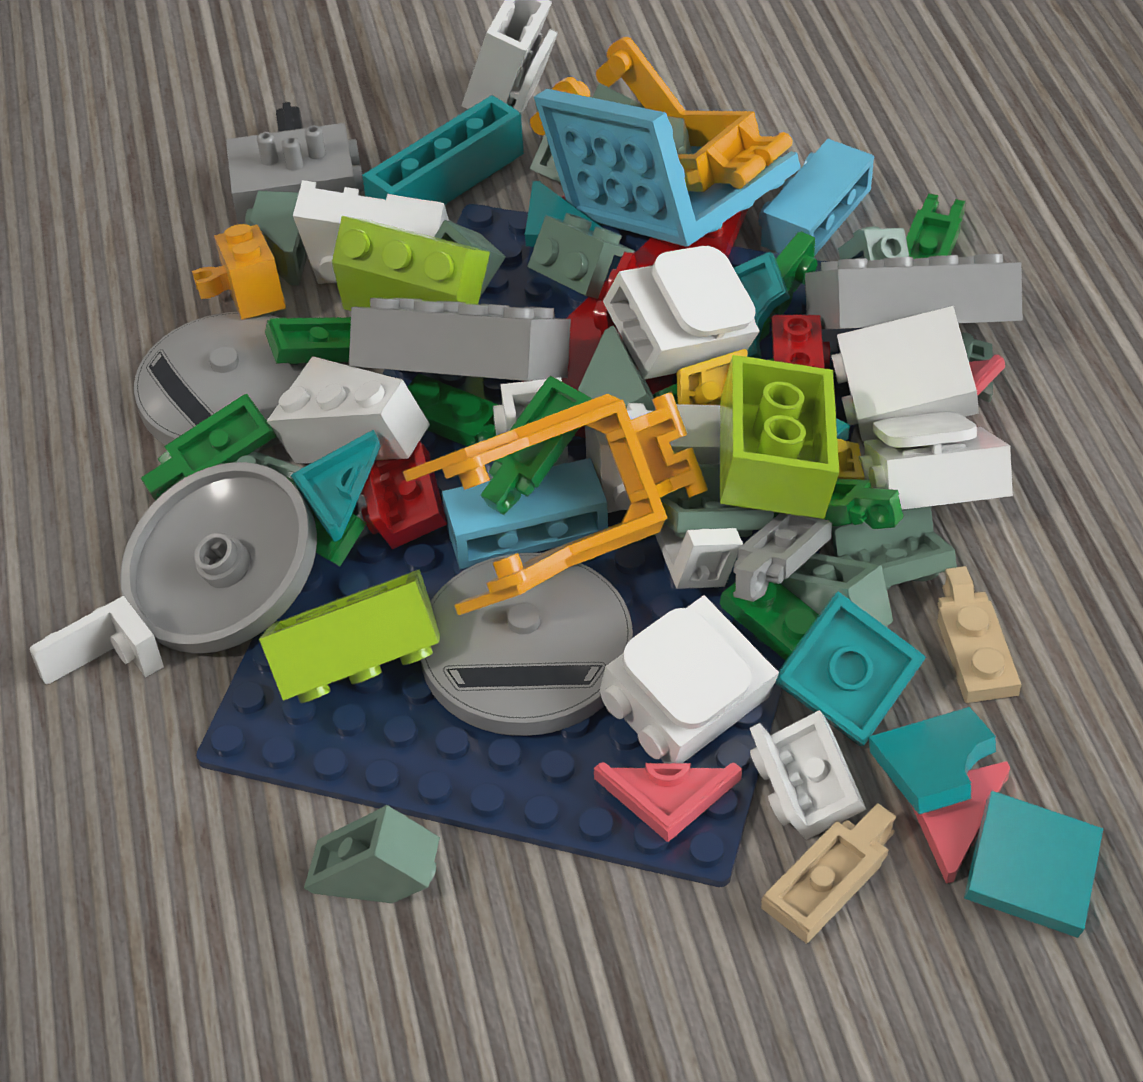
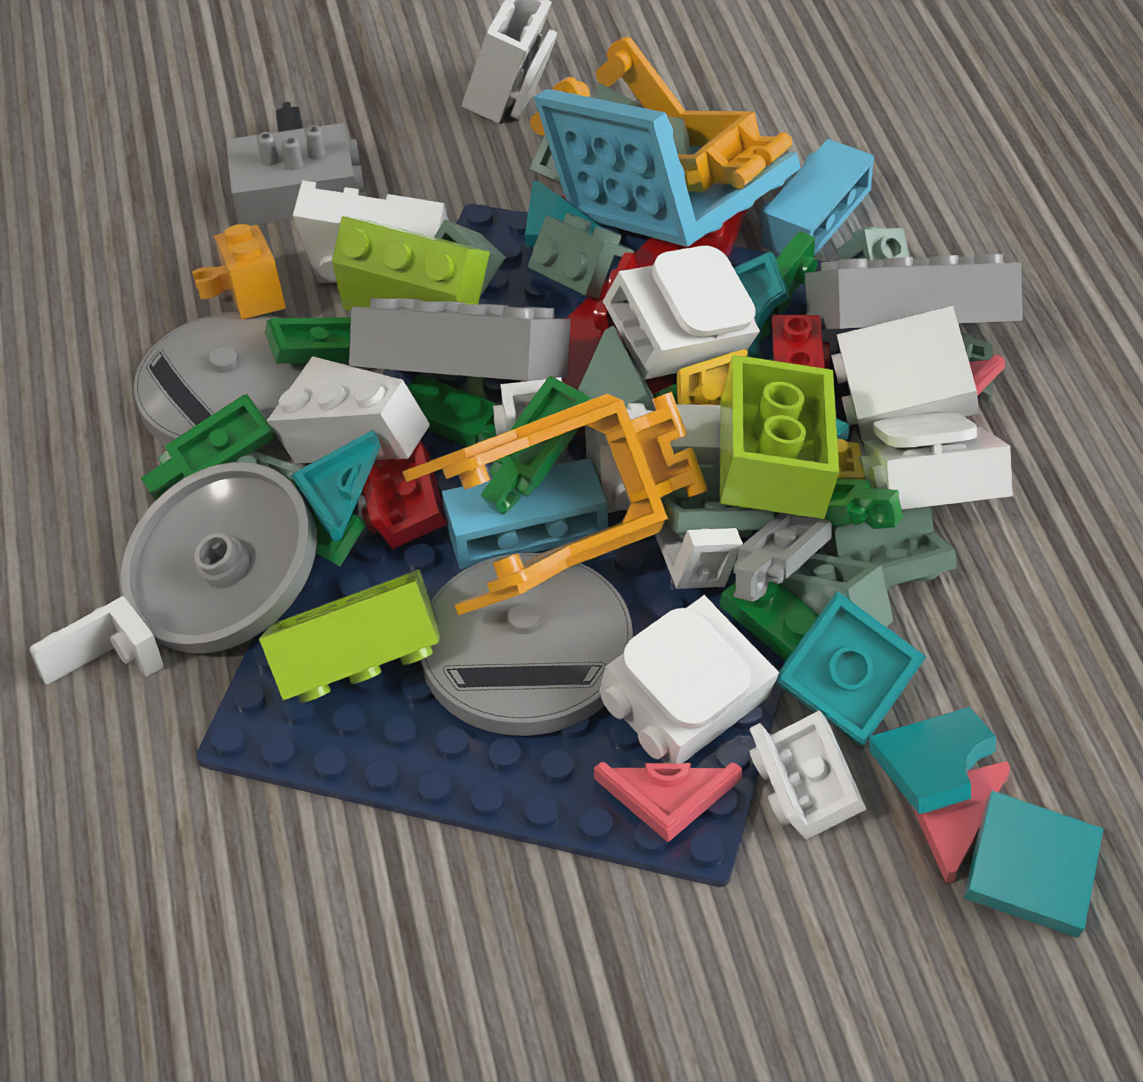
(274, 216): sand green slope -> none
(374, 859): sand green slope -> none
(452, 155): teal brick -> none
(829, 873): tan hinge -> none
(933, 232): green hinge -> none
(975, 641): tan hinge -> none

